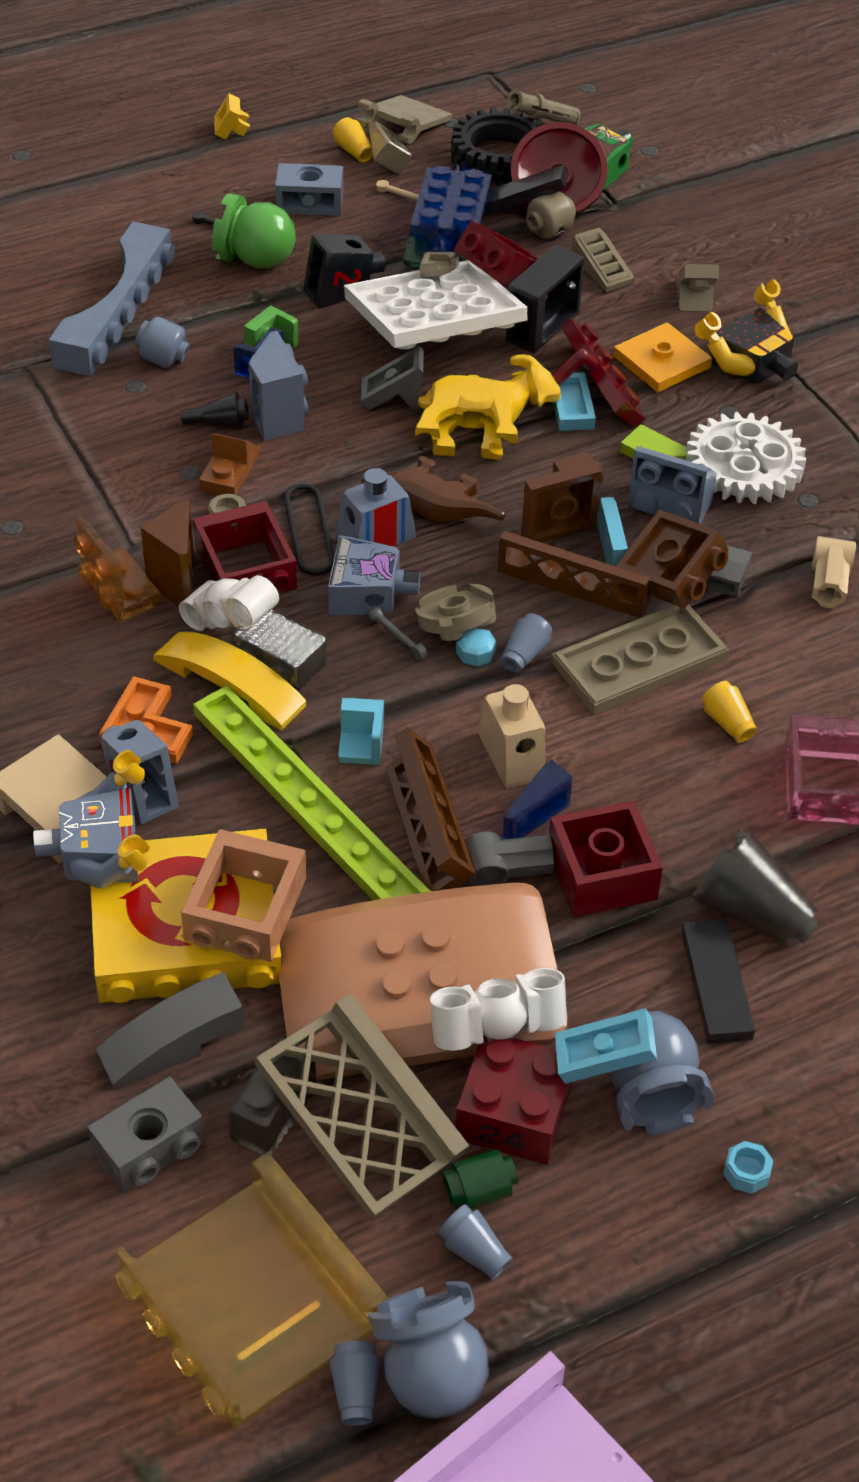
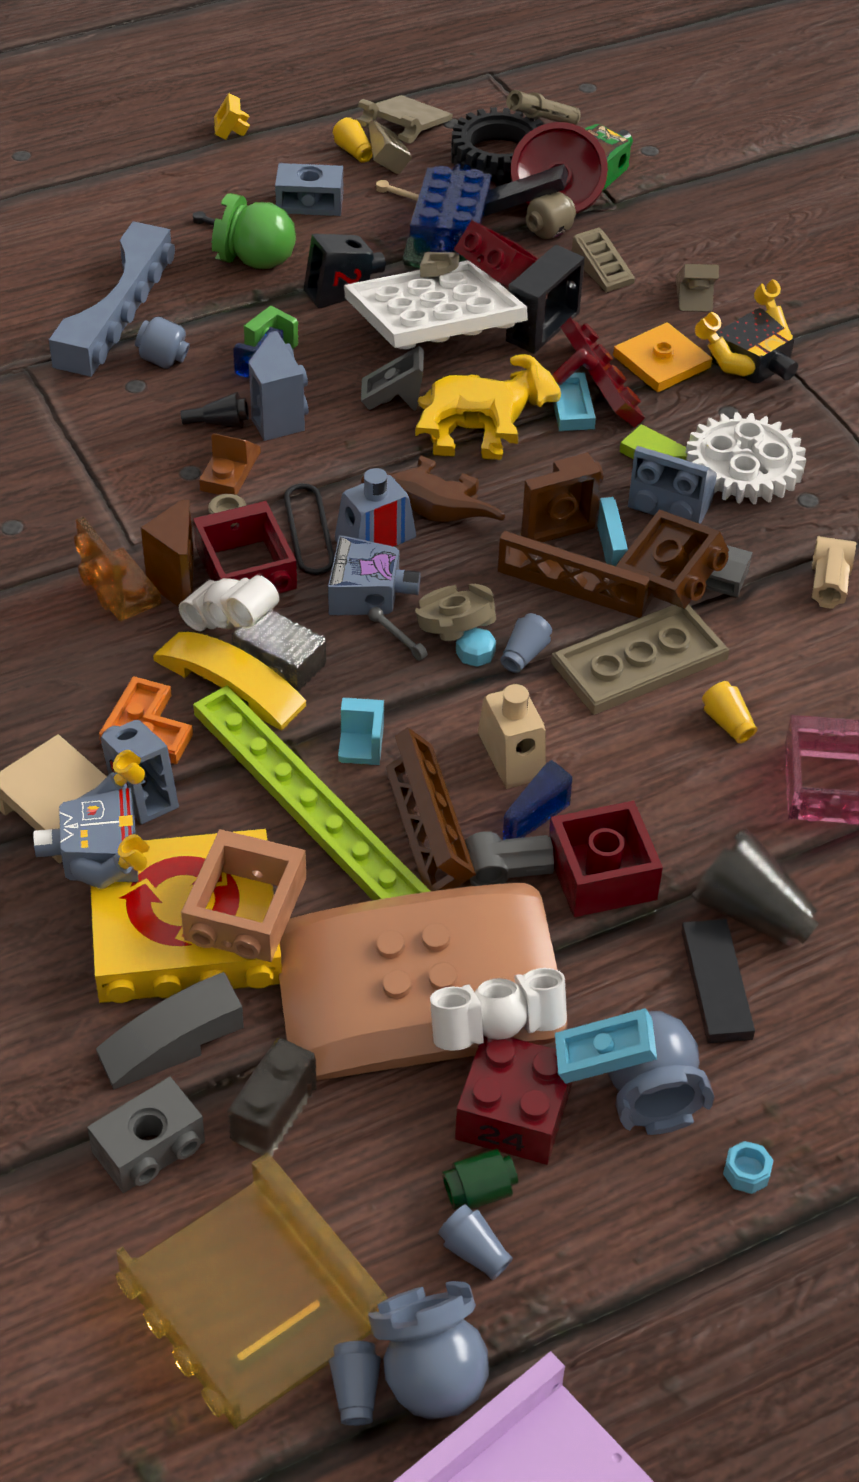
(398, 1092): dark tan fence -> none

